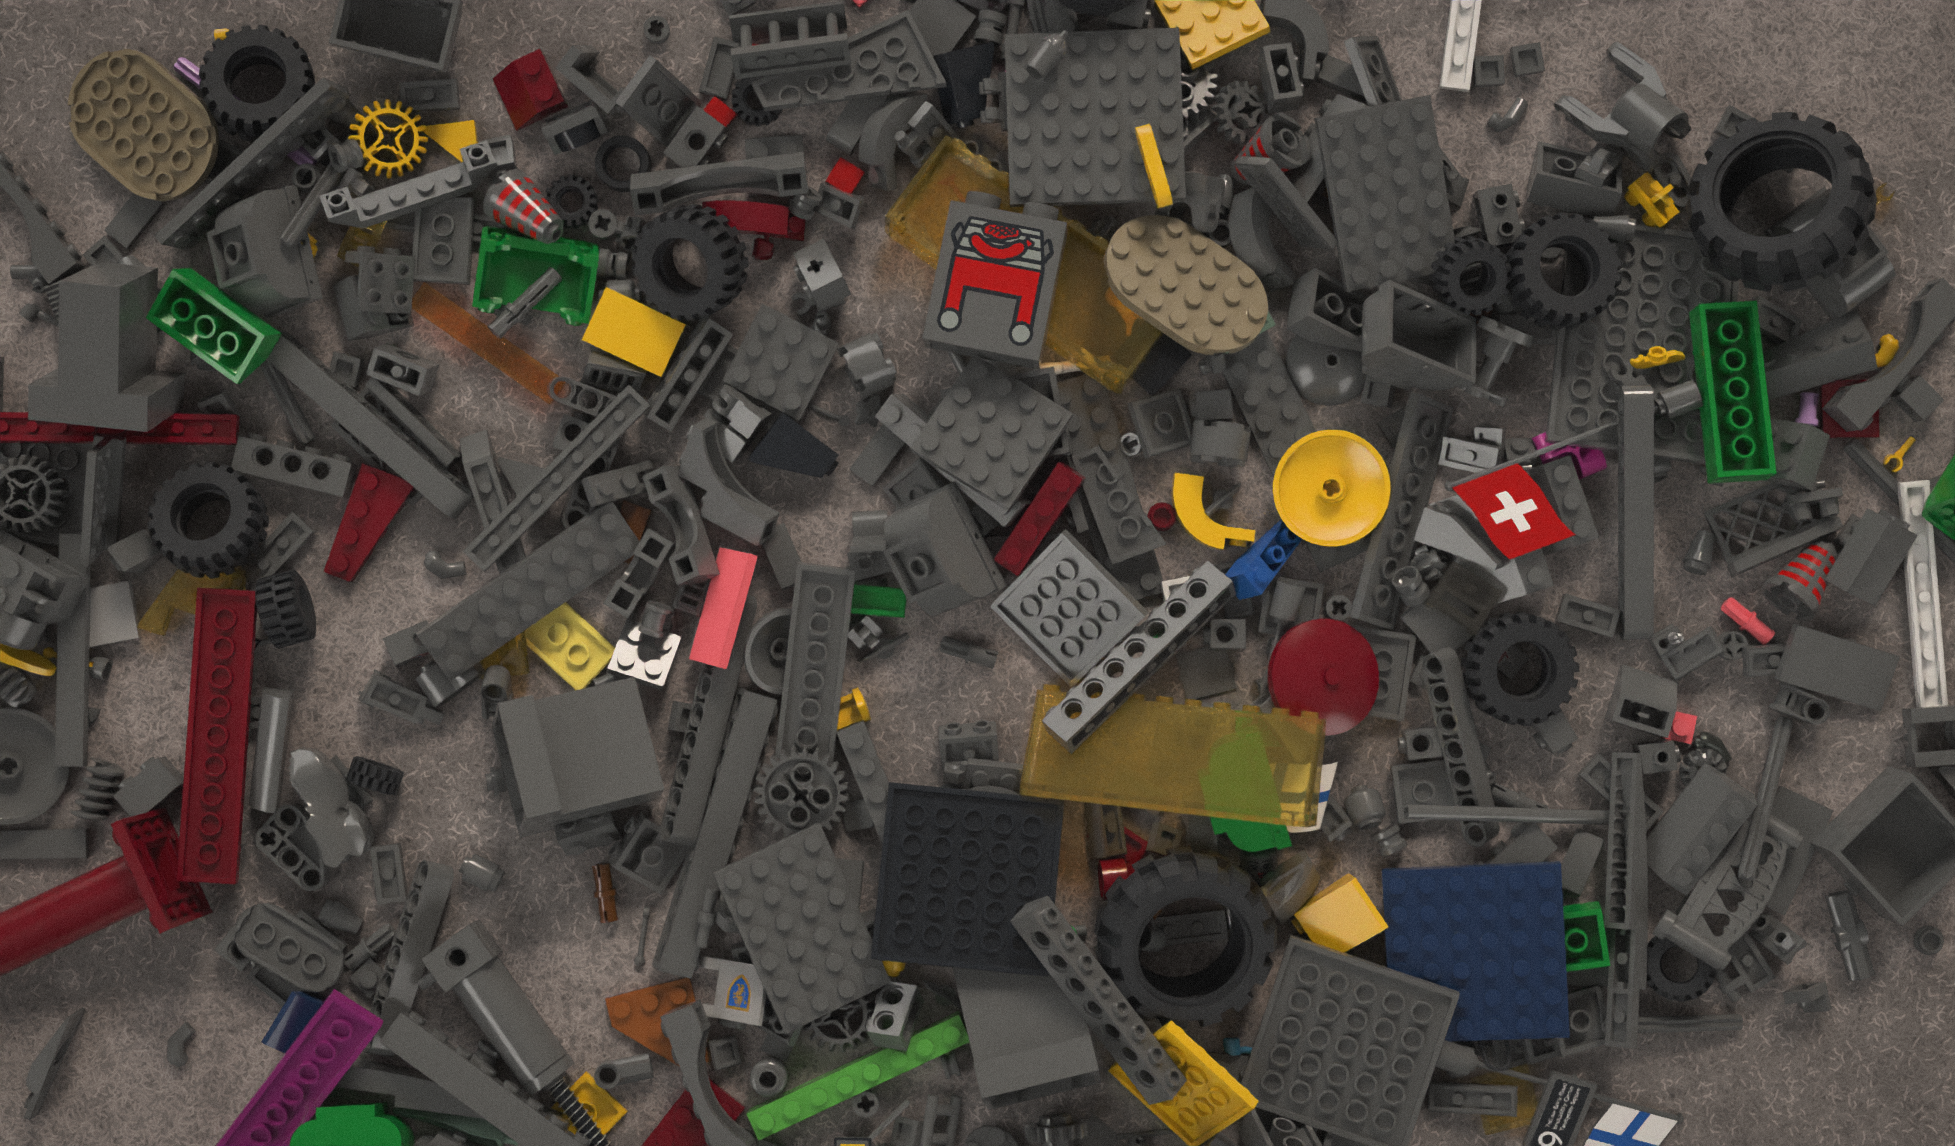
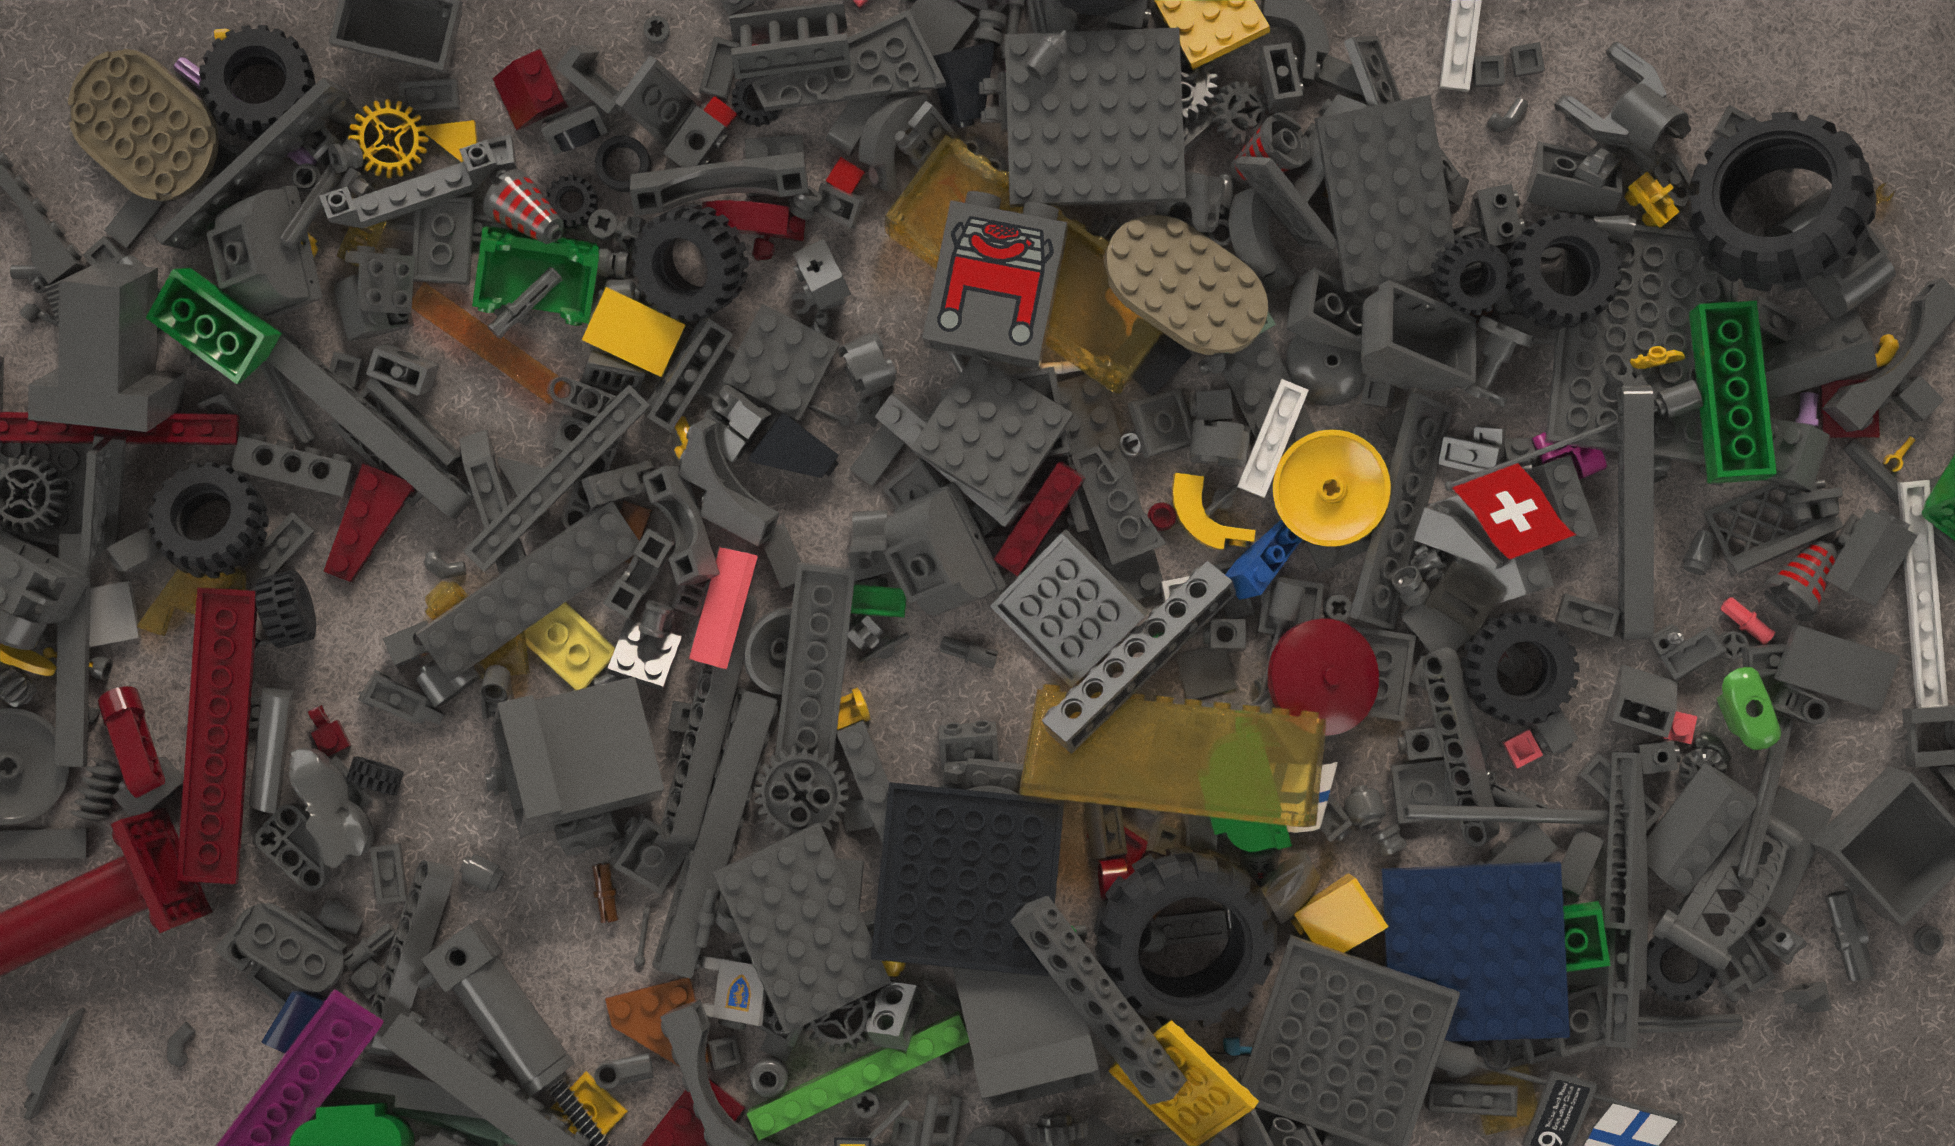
(131, 739): none -> dark red beam
(330, 736): none -> dark red plate
(443, 597): none -> clear yellow head
(681, 428): none -> yellow arm
(1153, 166): yellow beam -> none
(1272, 438): none -> white plate
(1522, 748): none -> coral plate
(1739, 689): none -> bright green piece

